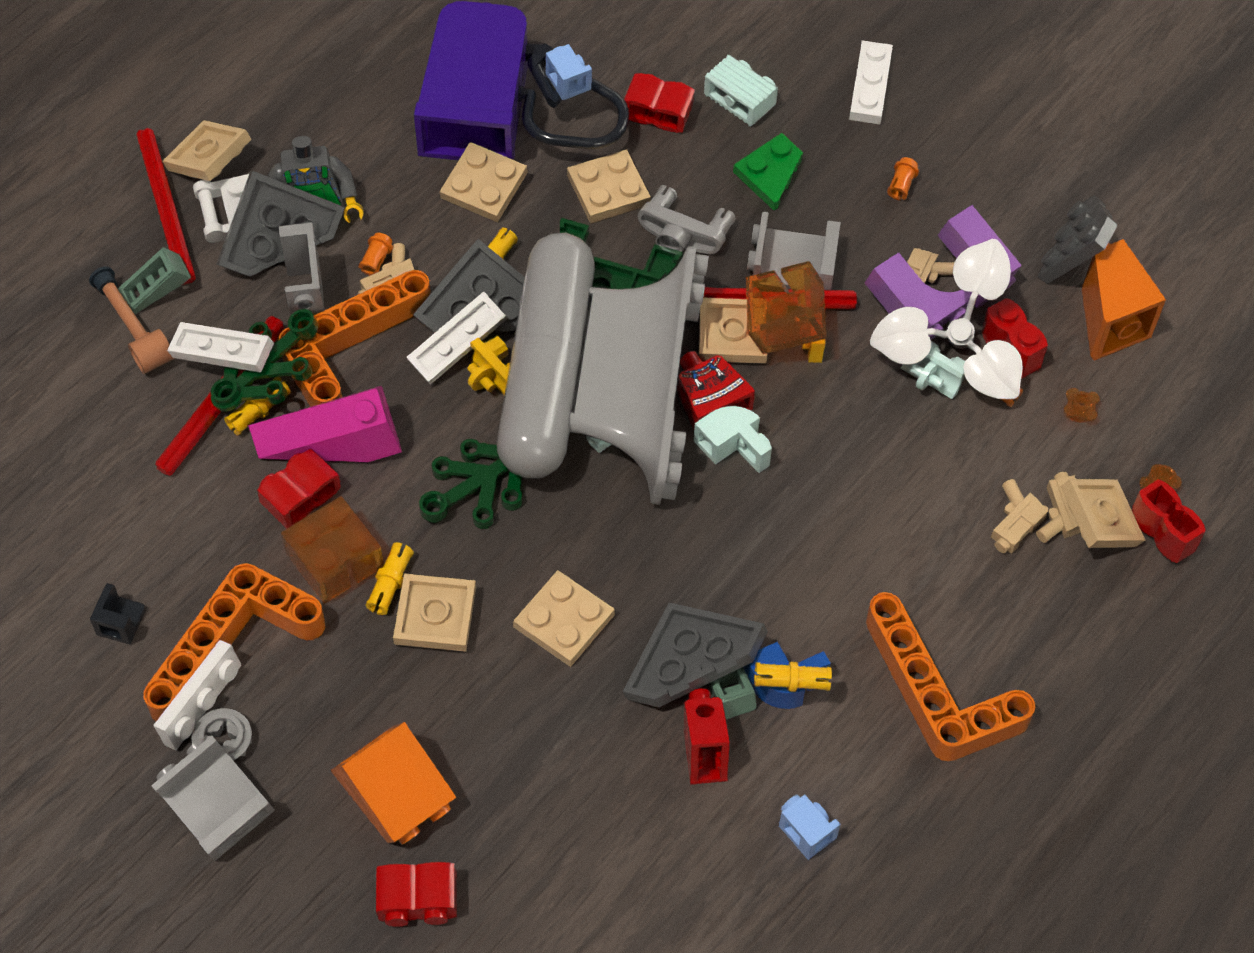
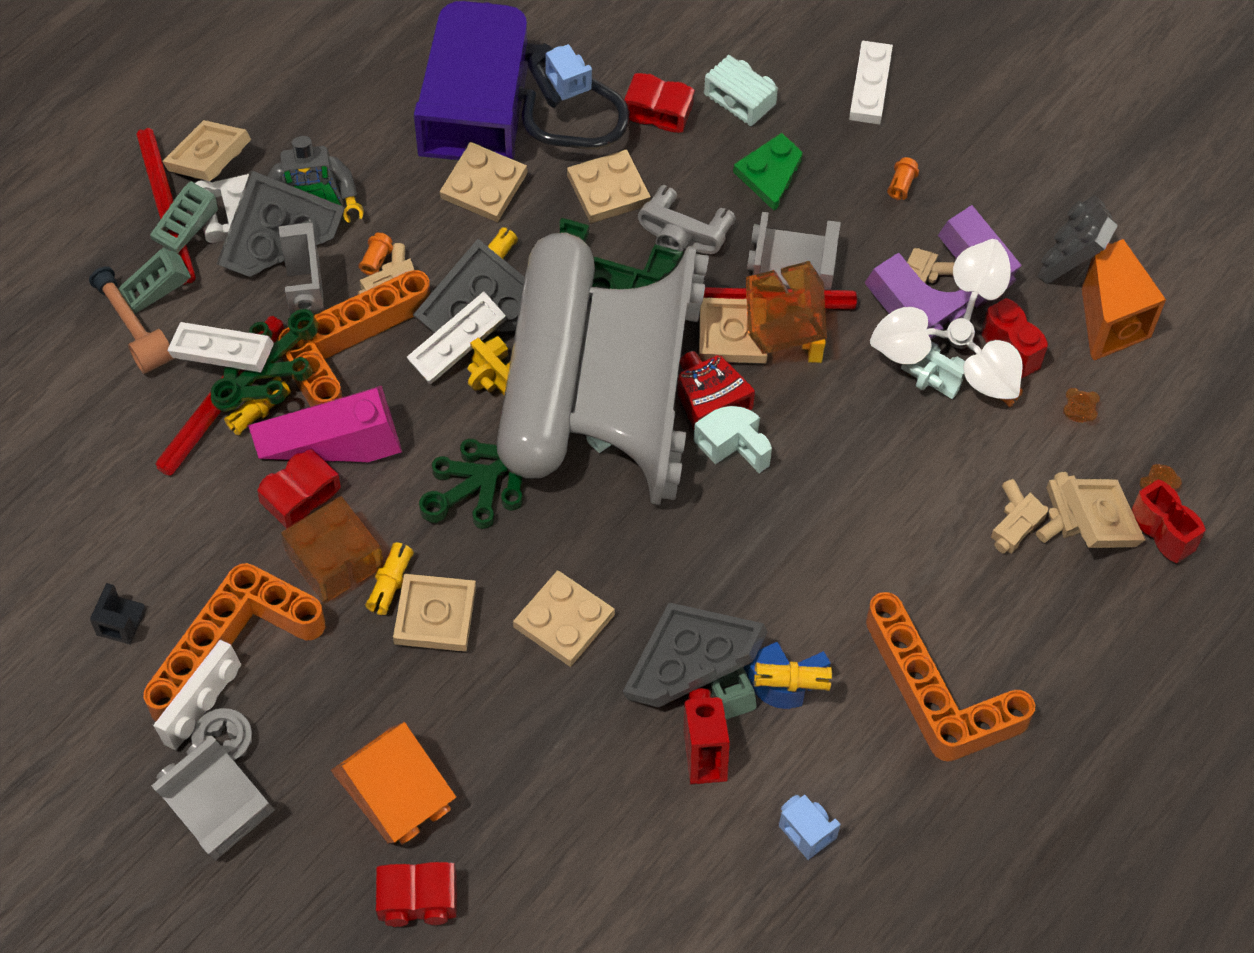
(191, 198): none -> sand green slope

